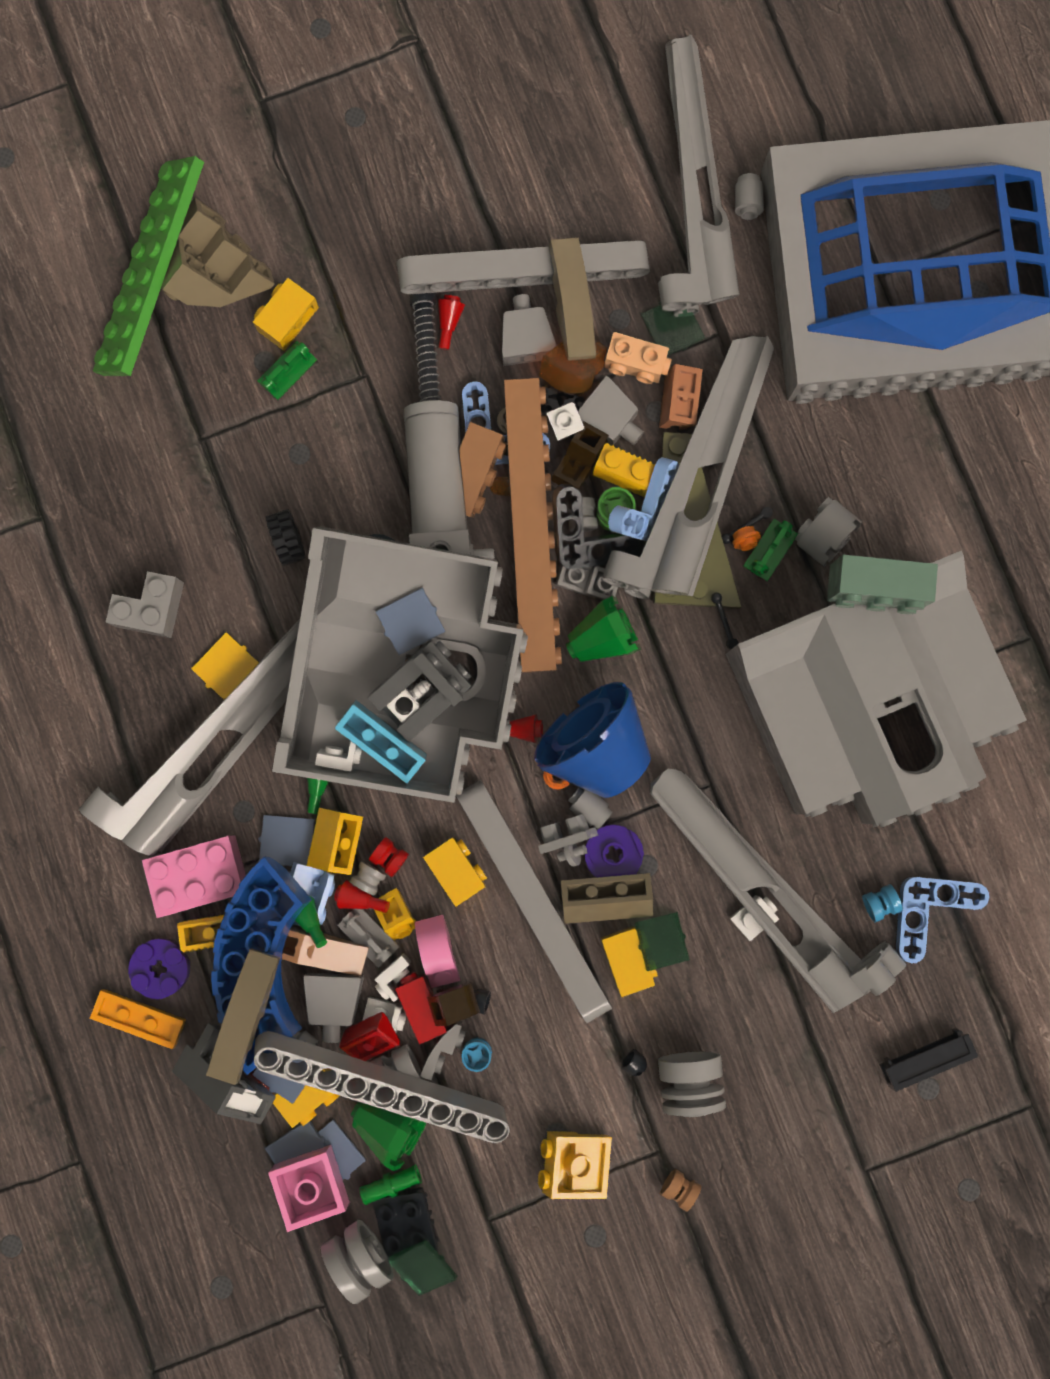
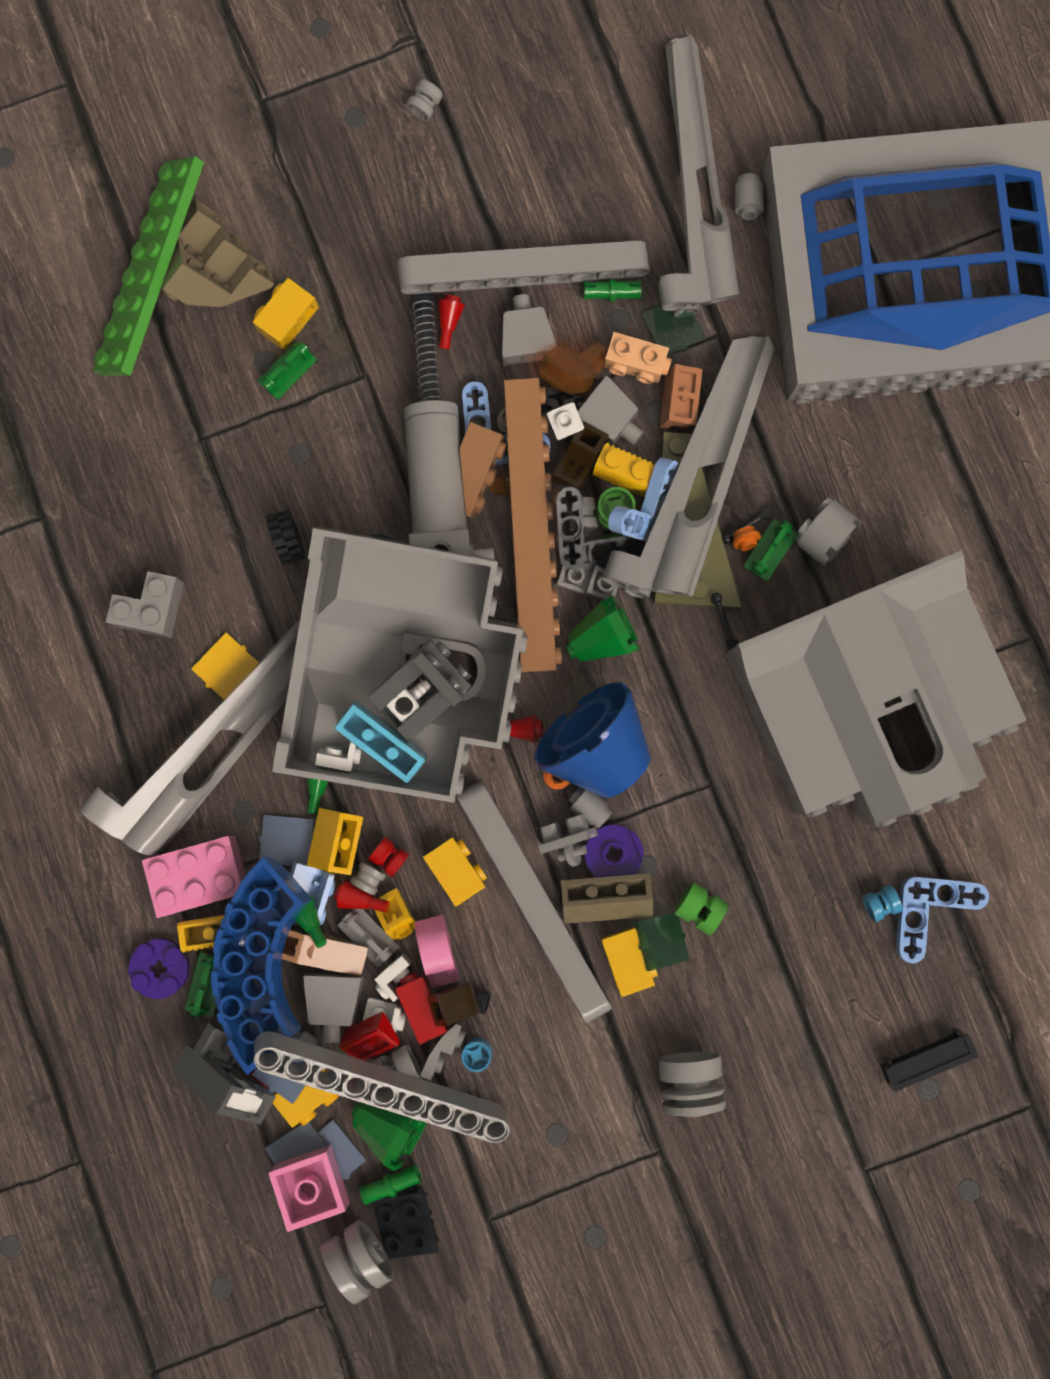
(137, 1019): light orange plate -> none
(200, 997): none -> green hinge
(243, 1016): dark tan slope -> none
(410, 621): sand blue piece -> none
(422, 1267): clear green piece -> none
(423, 100): none -> light grey wheel
(573, 299): dark tan slope -> none
(575, 1165): yellow plate -> none
(612, 290): none -> green pin
(634, 1063): black hinge -> none
(680, 1190): medium nougat wheel -> none
(691, 904): none -> bright green wheel
(747, 924): white bracket -> none
(822, 955): light grey panel -> none
(882, 583): sand green piece -> none

